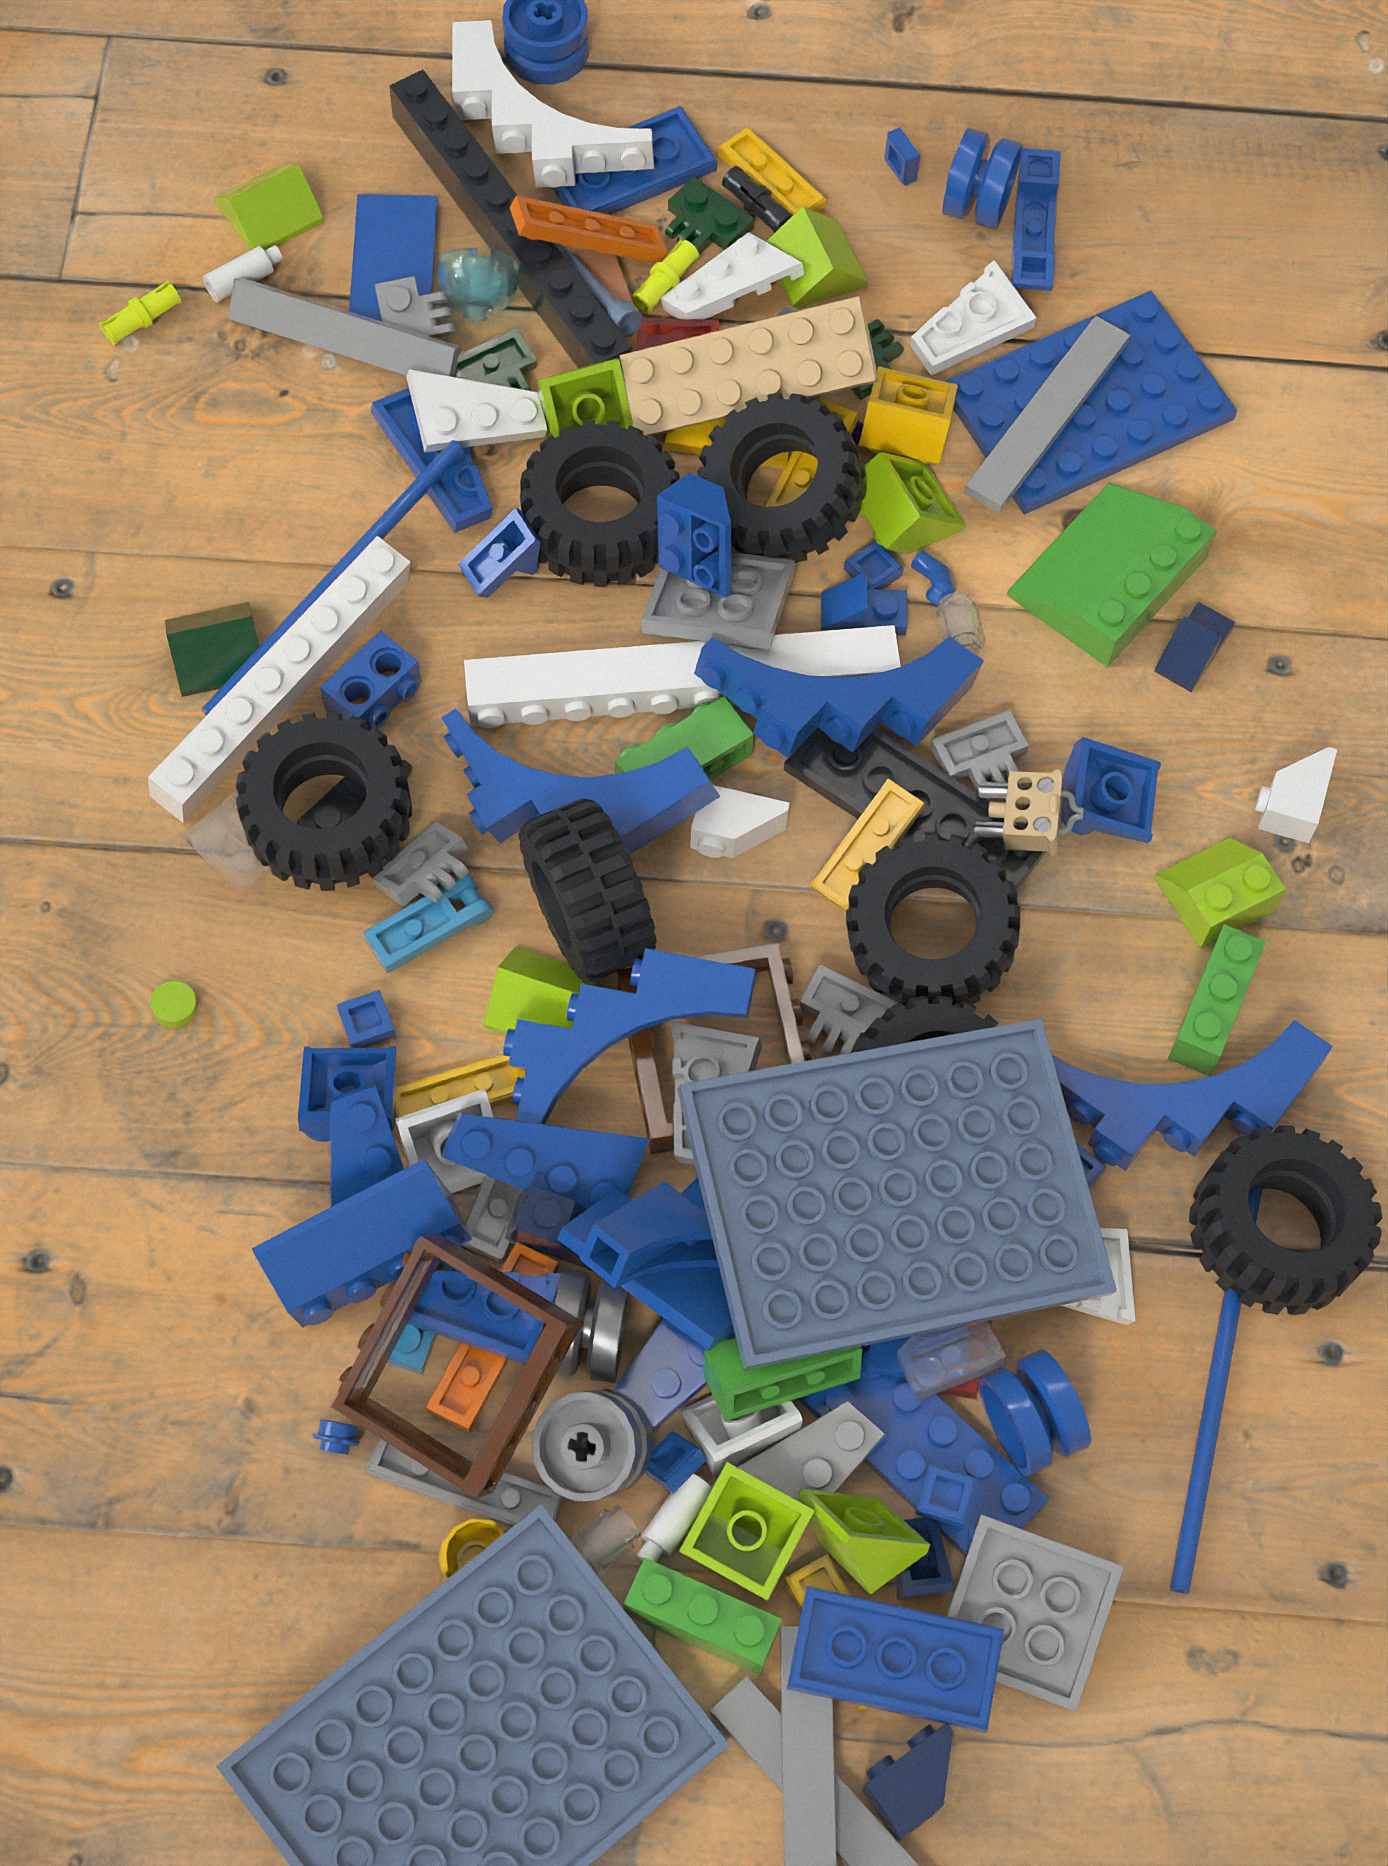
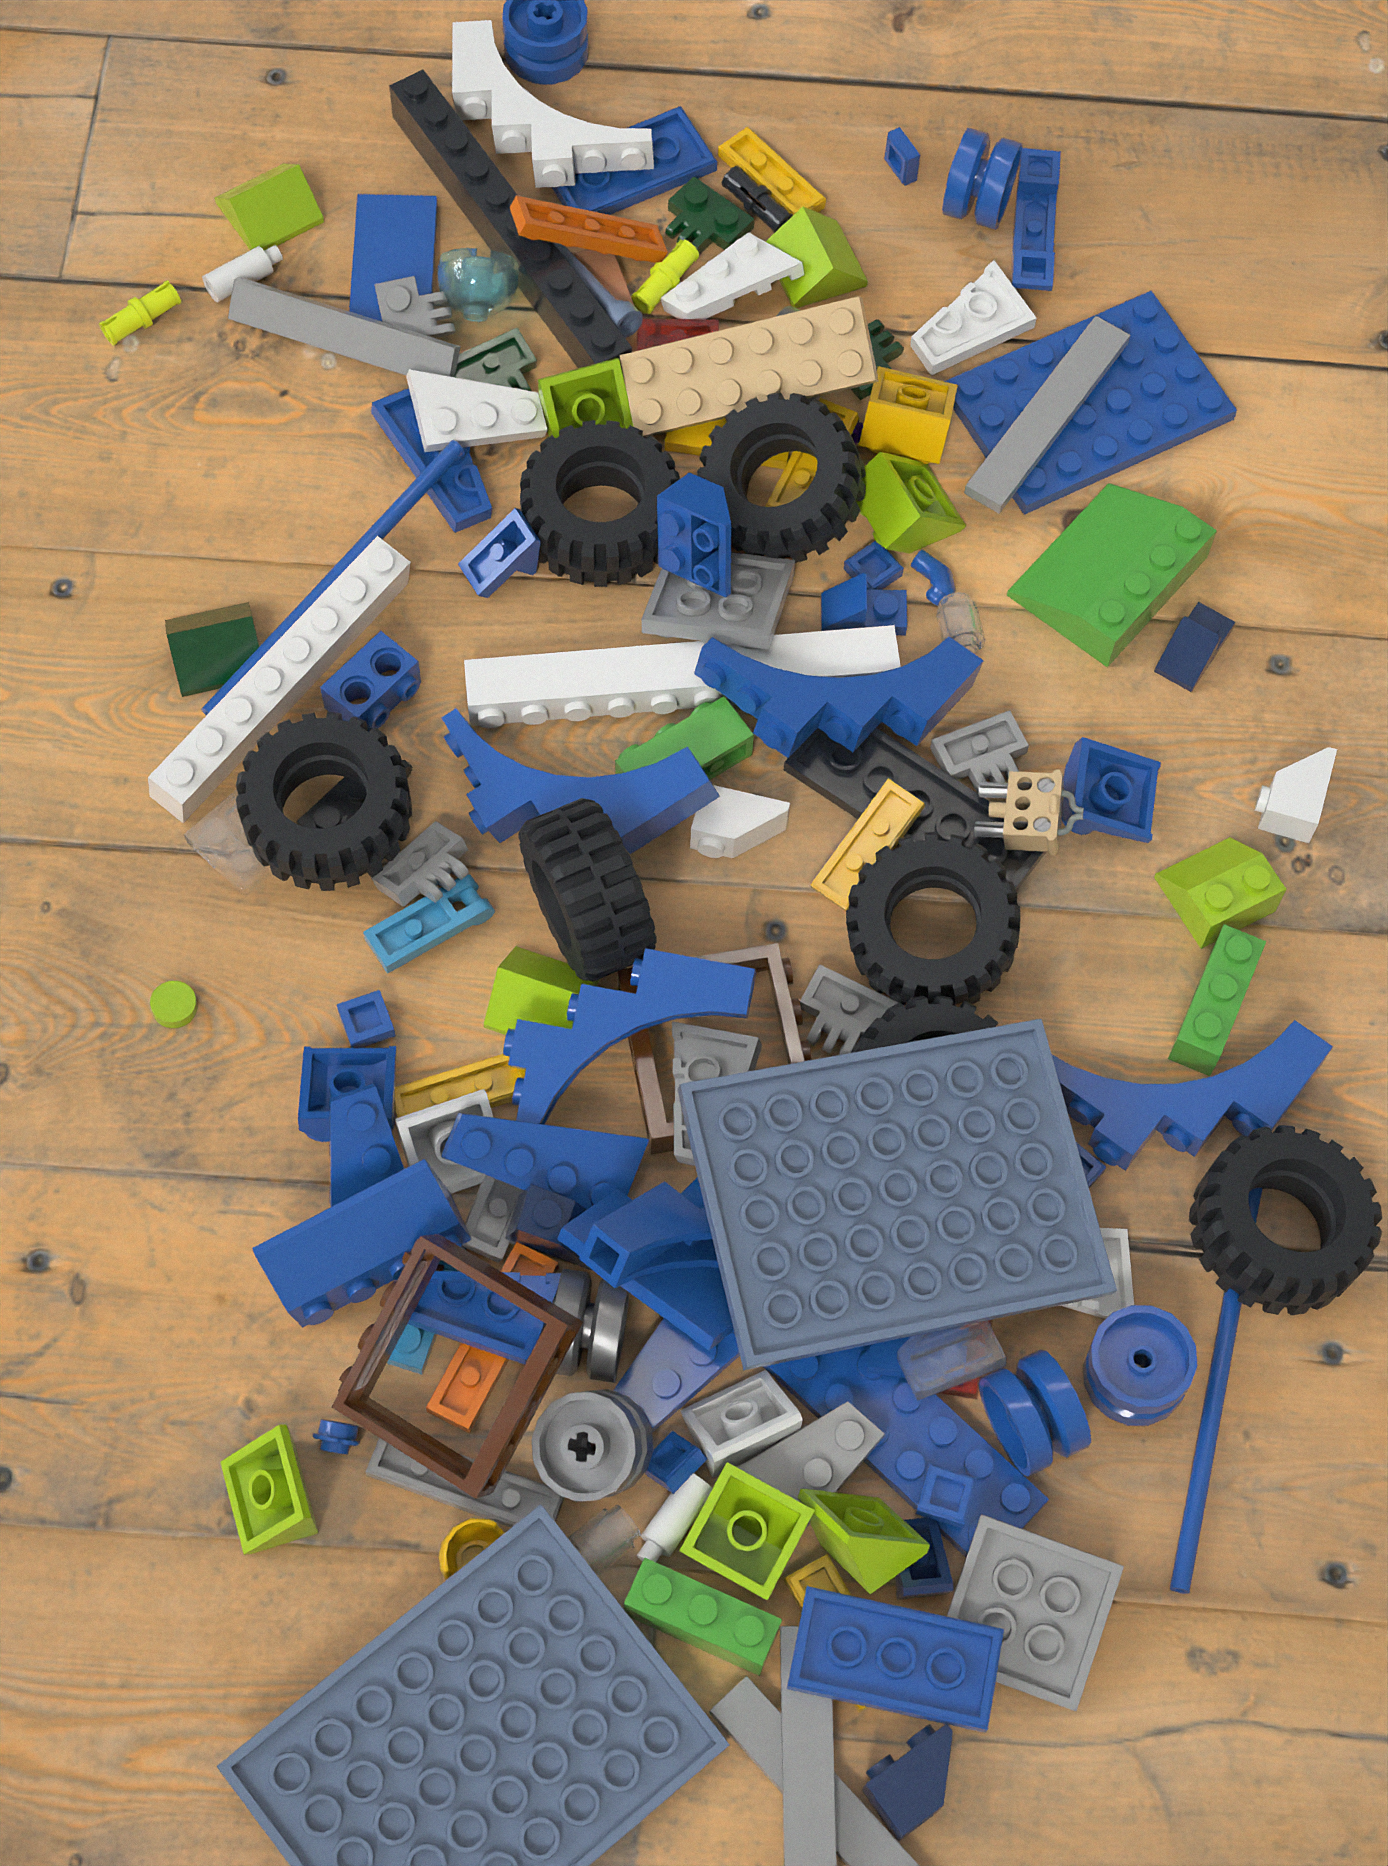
(268, 1492): none -> lime slope
(751, 1390): bright green brick -> none
(1144, 1338): none -> blue wheel

